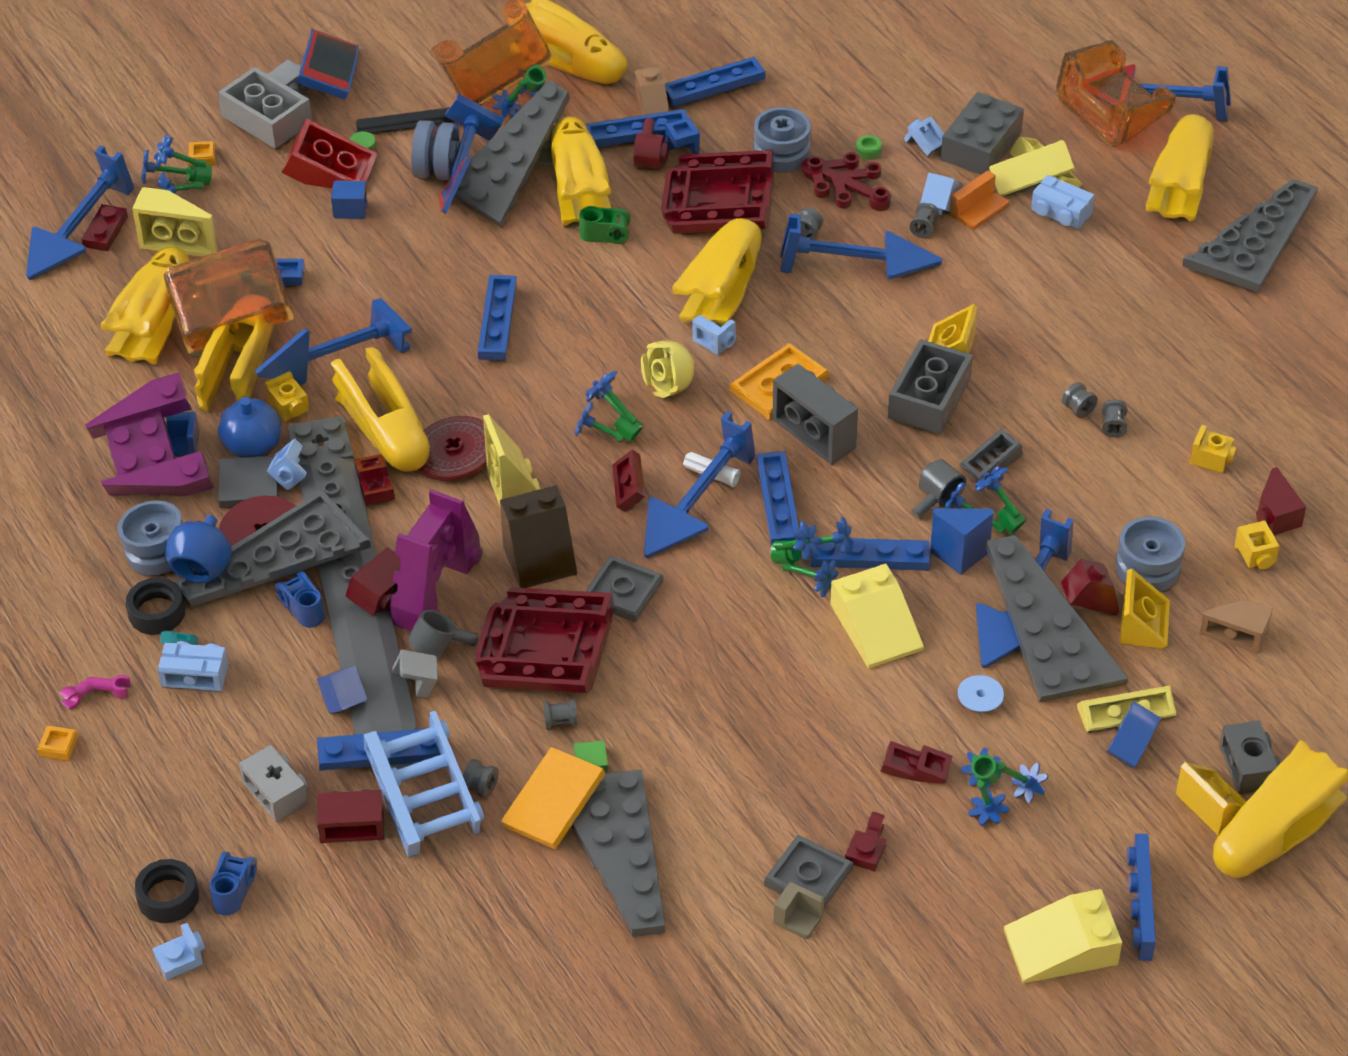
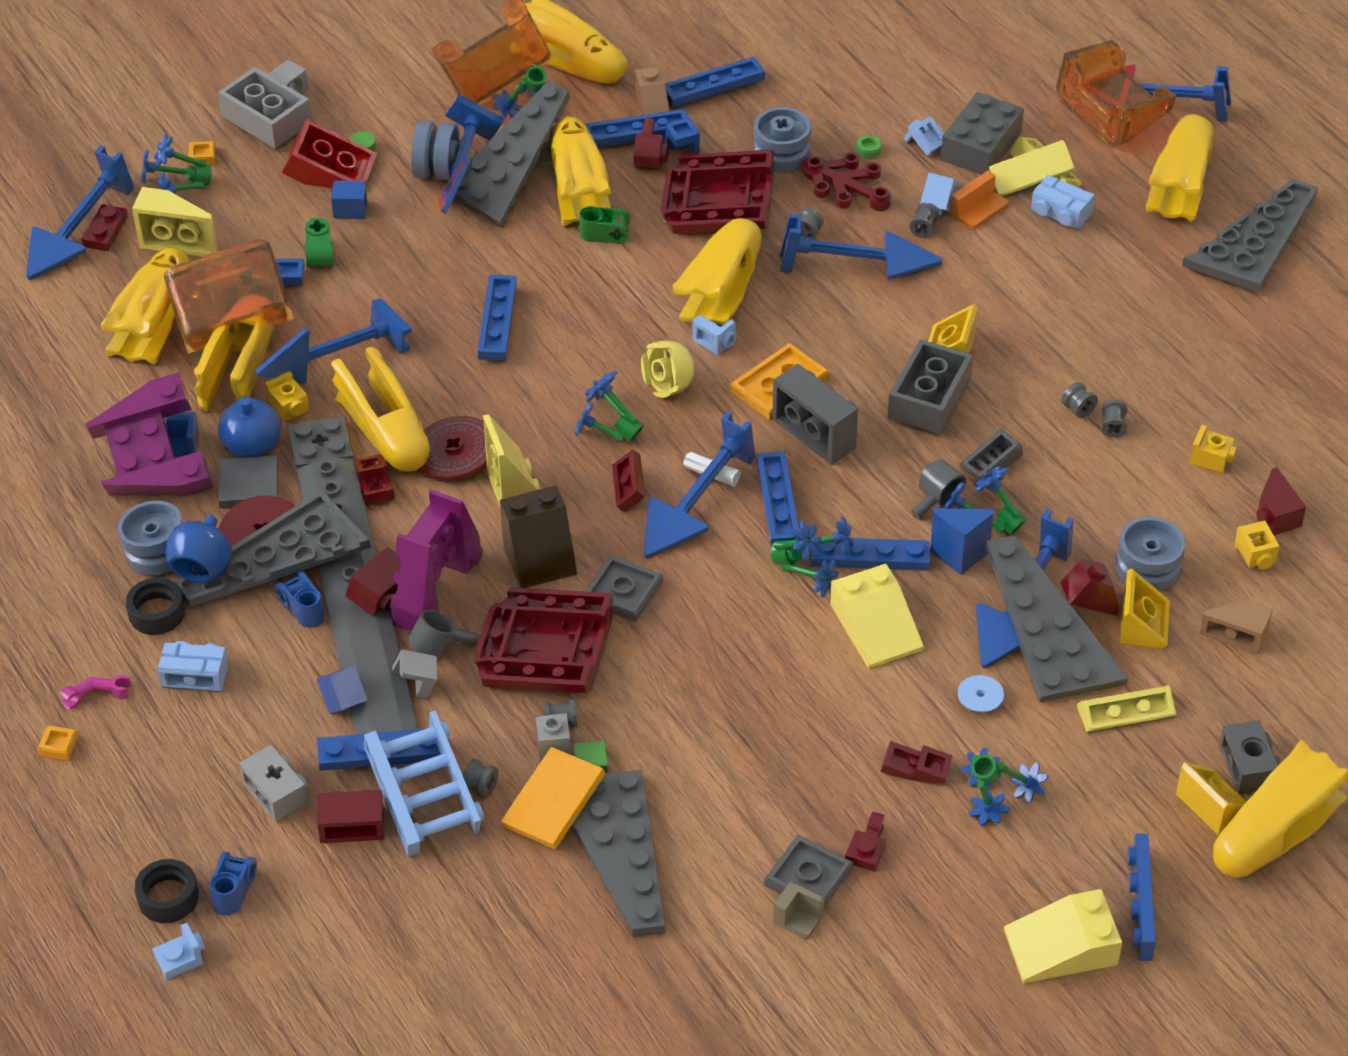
(174, 637): teal tile -> none
(285, 465): light blue bracket -> none
(318, 244): none -> green piece
(328, 64): slope -> none
(401, 121): black axle -> none
(552, 732): none -> light grey brick
(1133, 735): blue slope -> none

